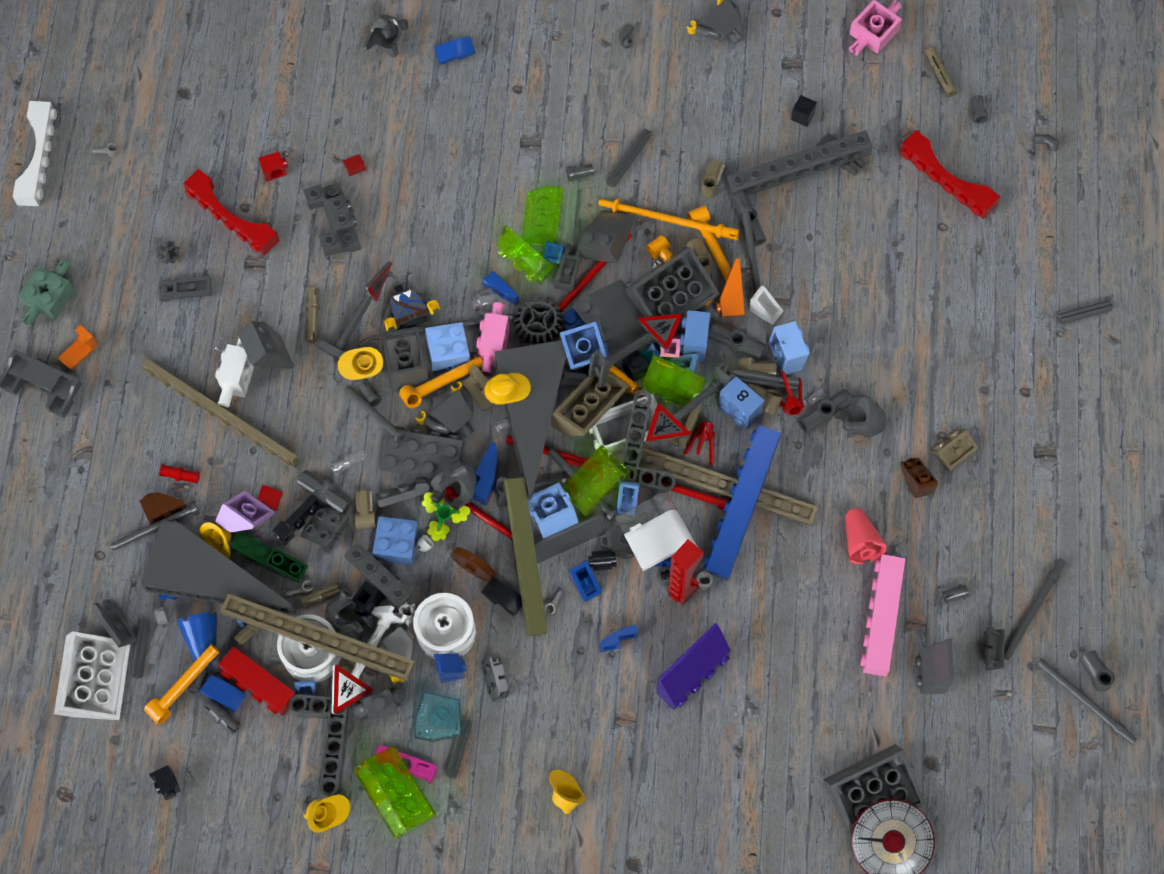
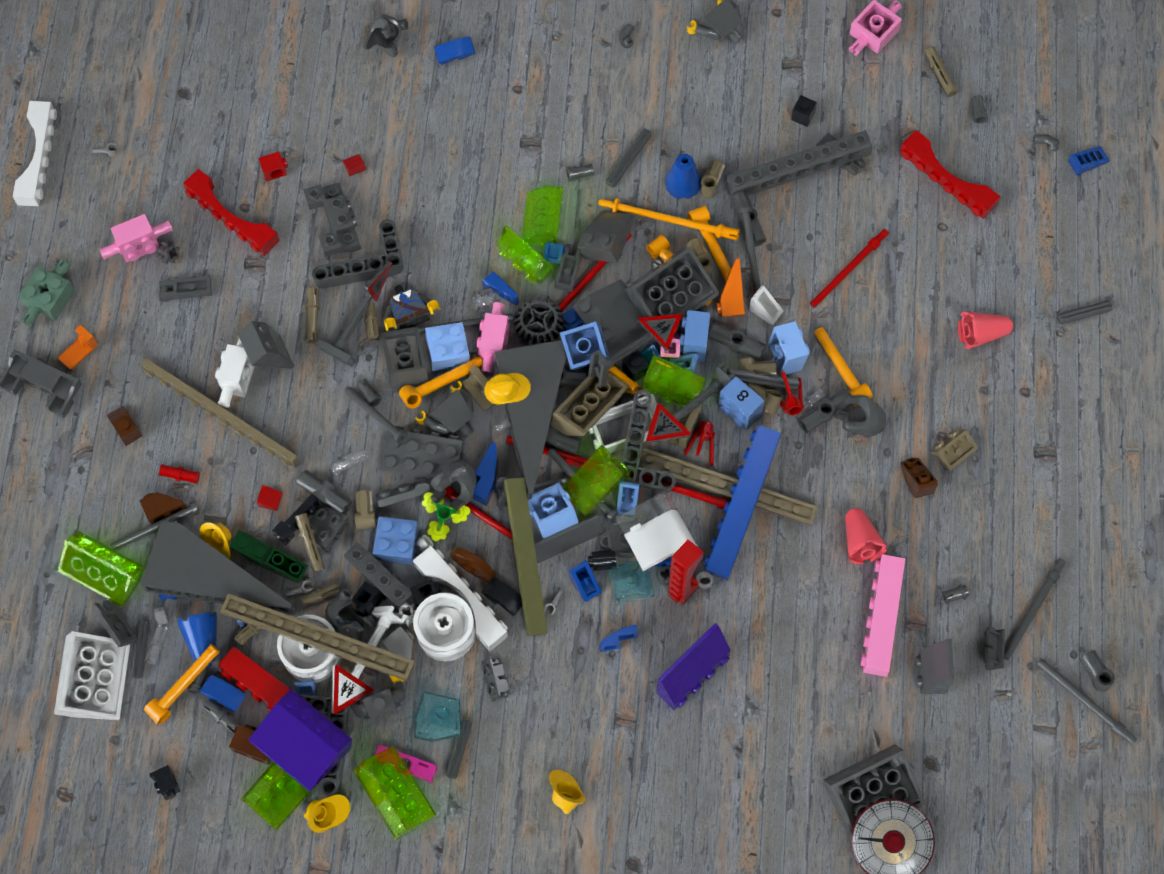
(99, 568): none -> clear neon green slope
(124, 425): none -> reddish brown slope
(135, 238): none -> bright pink brick
(241, 745): none -> reddish brown slope
(243, 513): lavender slope -> none
(274, 796): none -> clear neon green slope
(301, 740): none -> dark purple slope
(309, 542): none -> dark tan pin
(360, 363): yellow piece -> none
(365, 263): none -> dark grey beam
(371, 321): none -> dark tan axle
(418, 591): none -> black brick
(449, 667): blue slope -> none
(488, 629): none -> white arch
(556, 439): none -> dark grey piece
(630, 583): none -> clear light blue slope
(683, 178): none -> blue cone
(841, 365): none -> light orange piece
(873, 244): none -> red bar
(982, 328): none -> coral cone
(1079, 168): none -> blue slope

